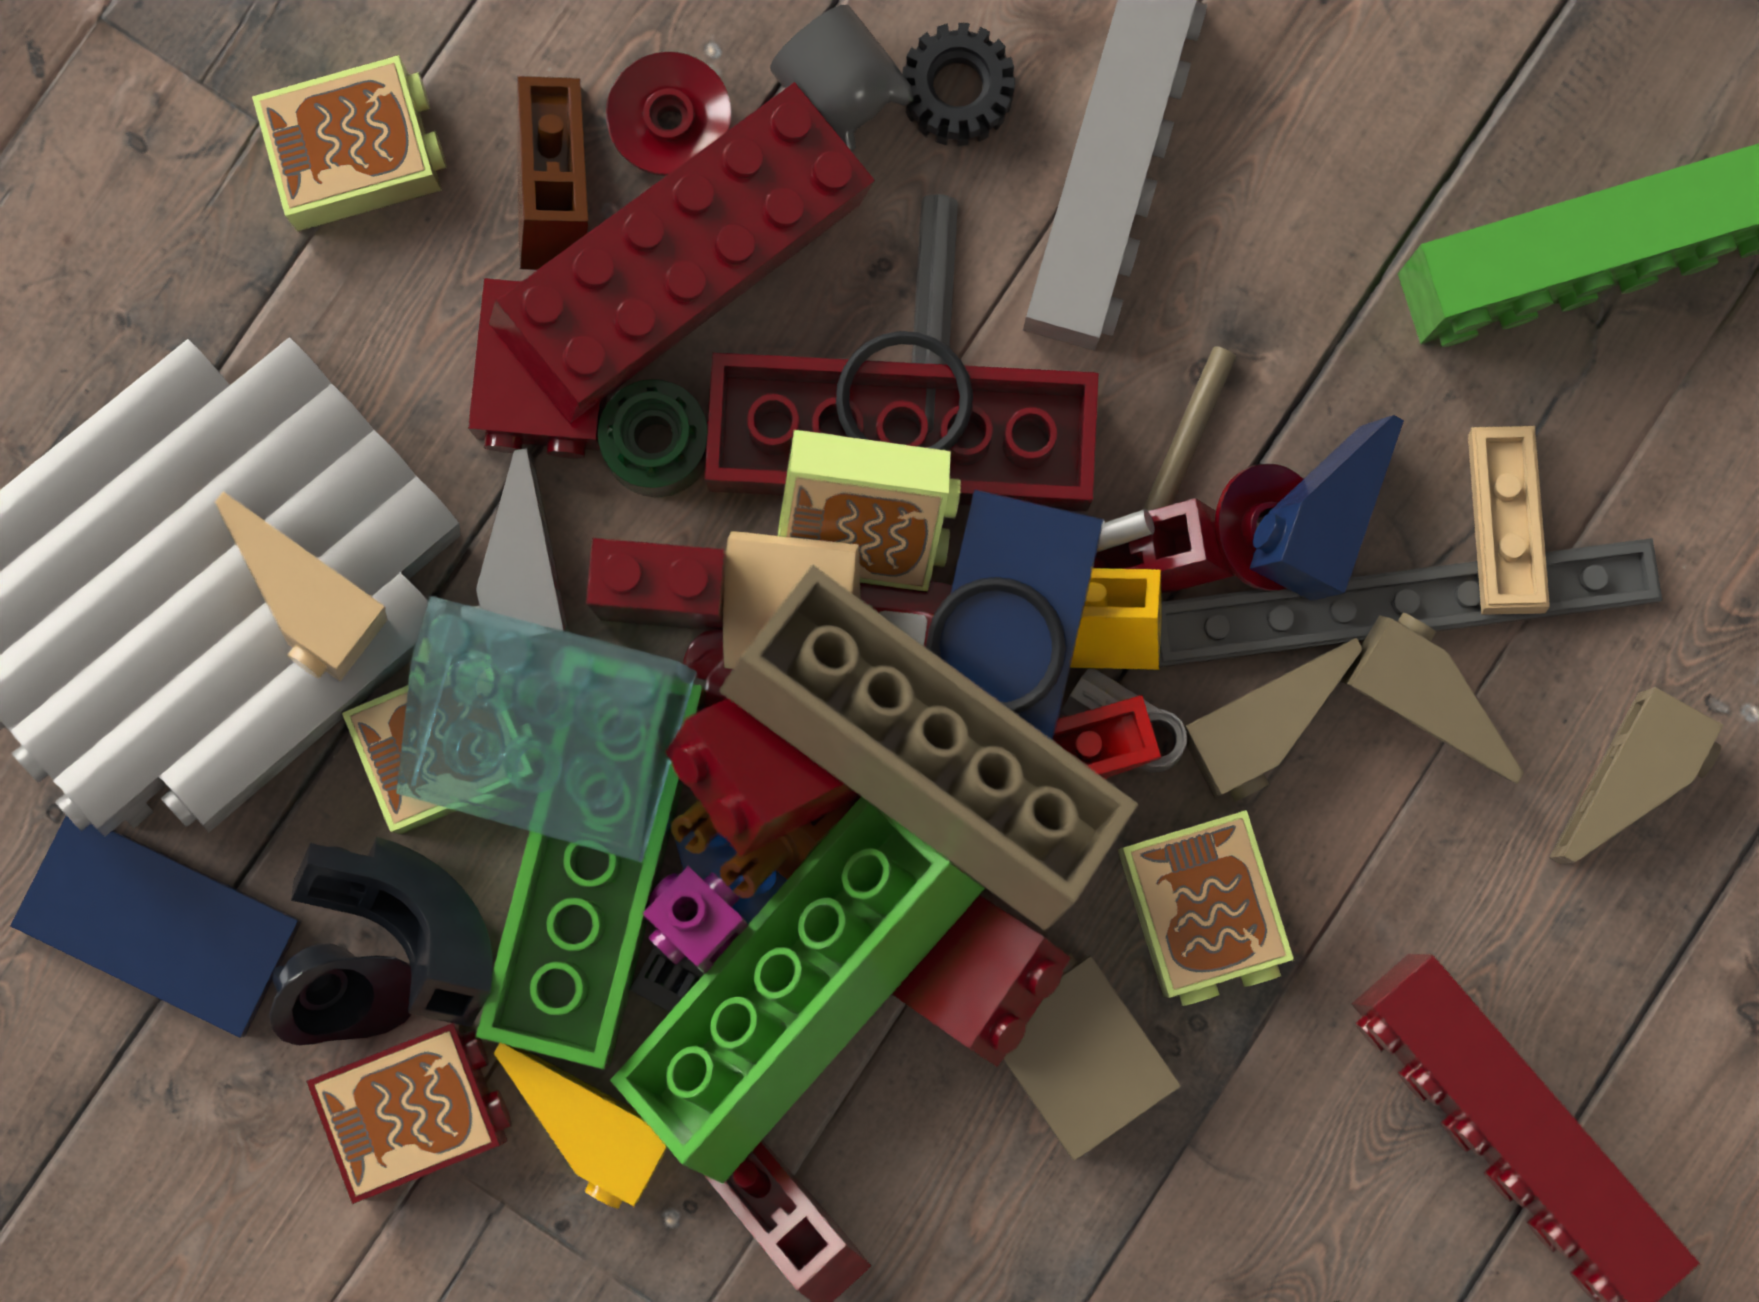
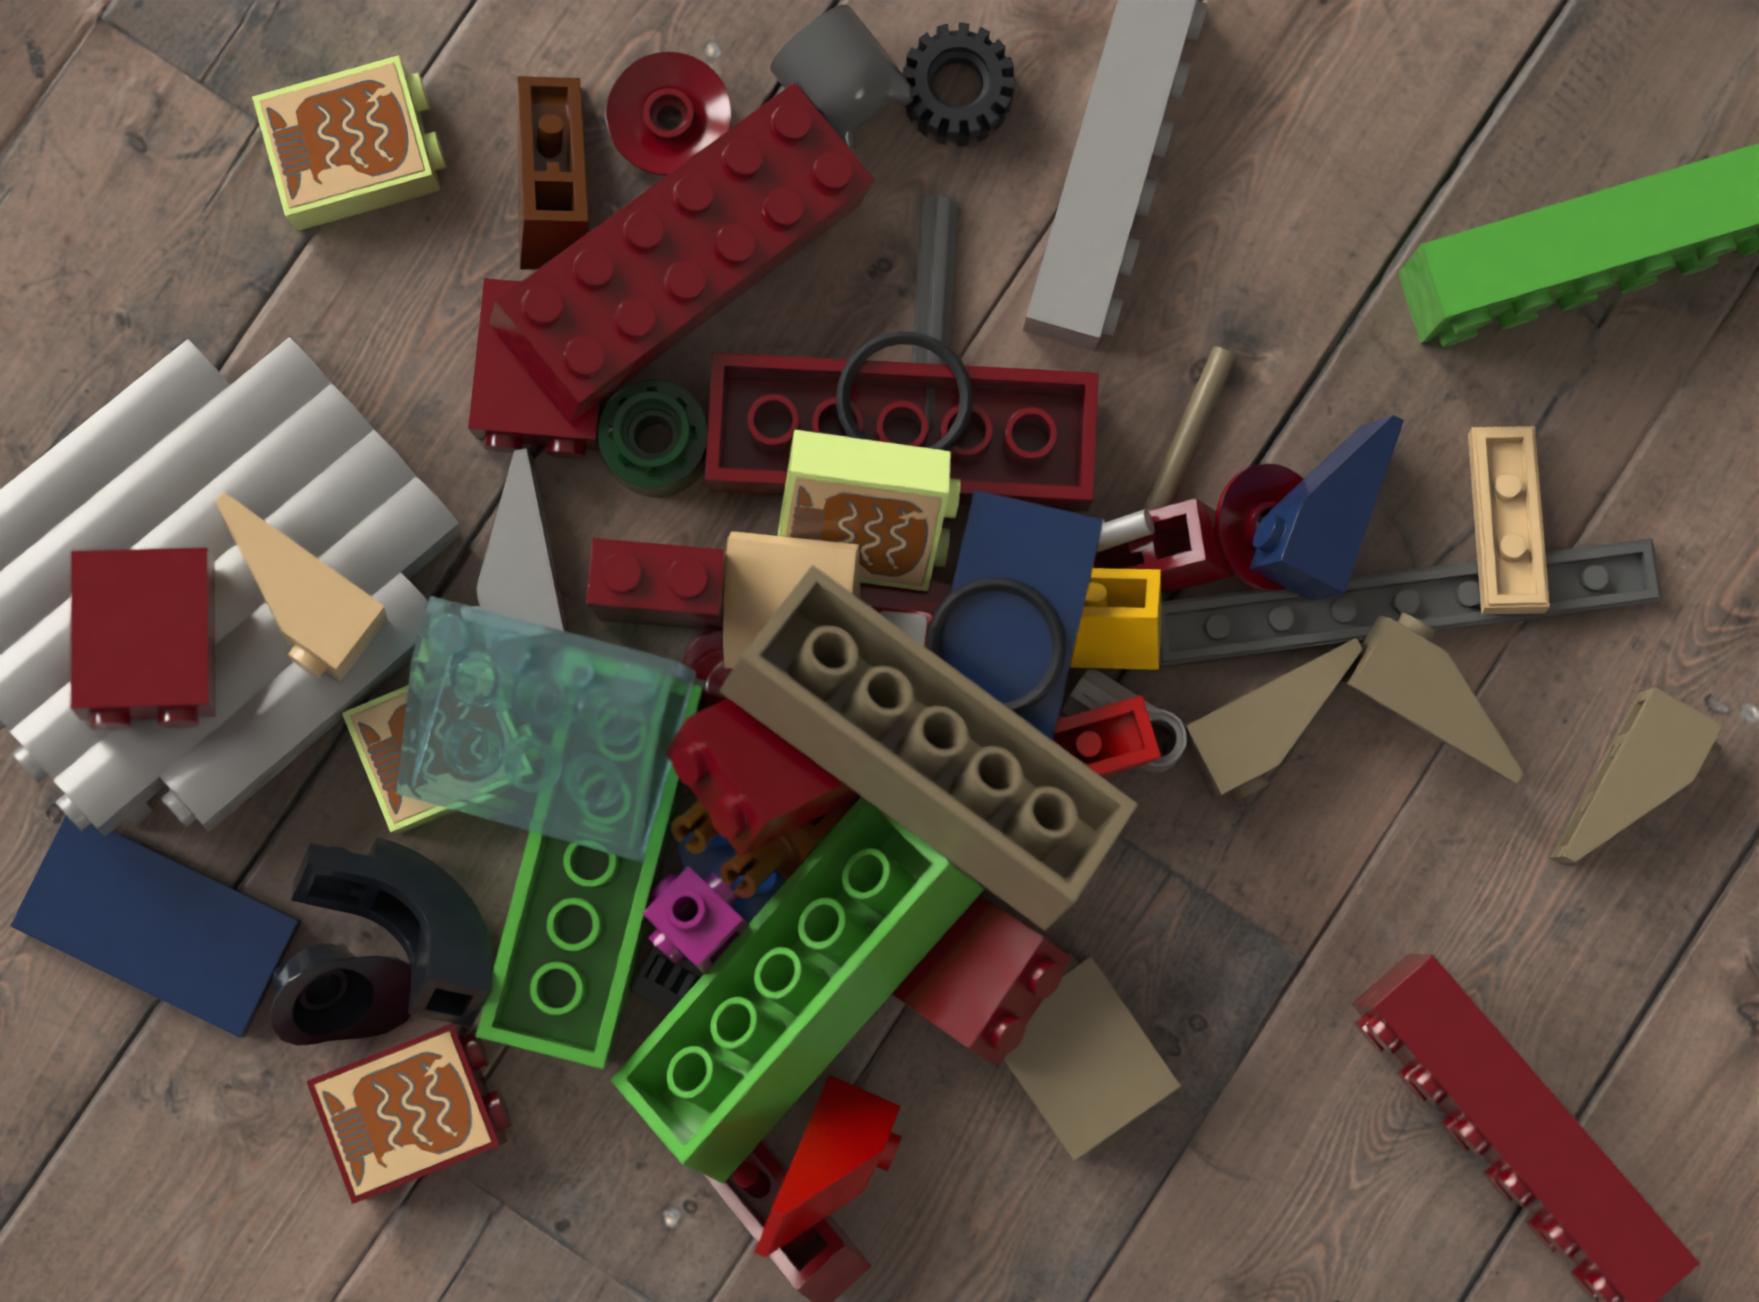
(142, 636): none -> dark red brick
(592, 1130): yellow slope -> none
(833, 1161): none -> red slope
(1206, 908): brick -> none

